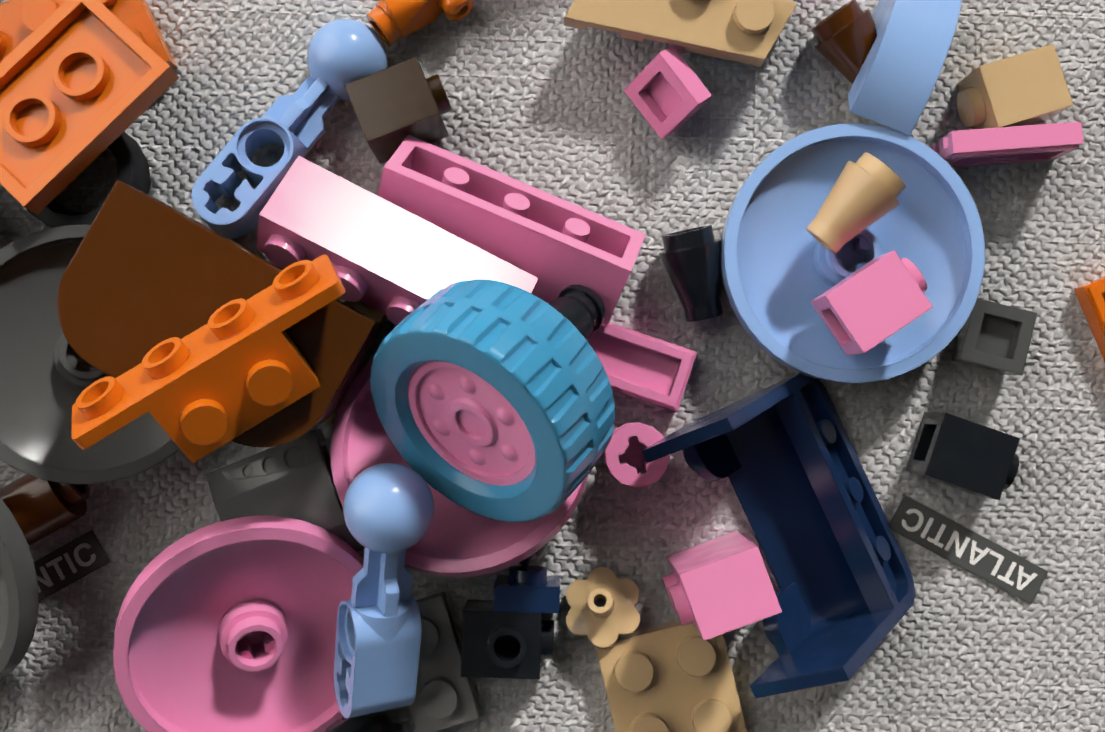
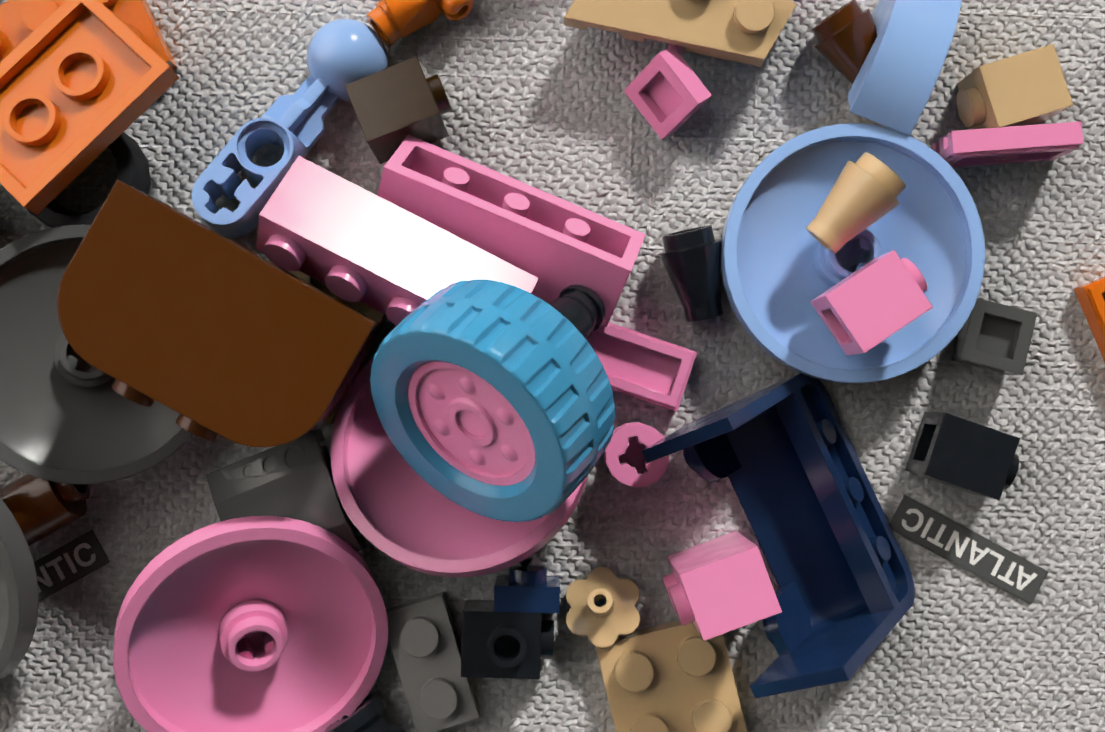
(220, 375): orange bracket -> none
(381, 623): light blue beam -> none

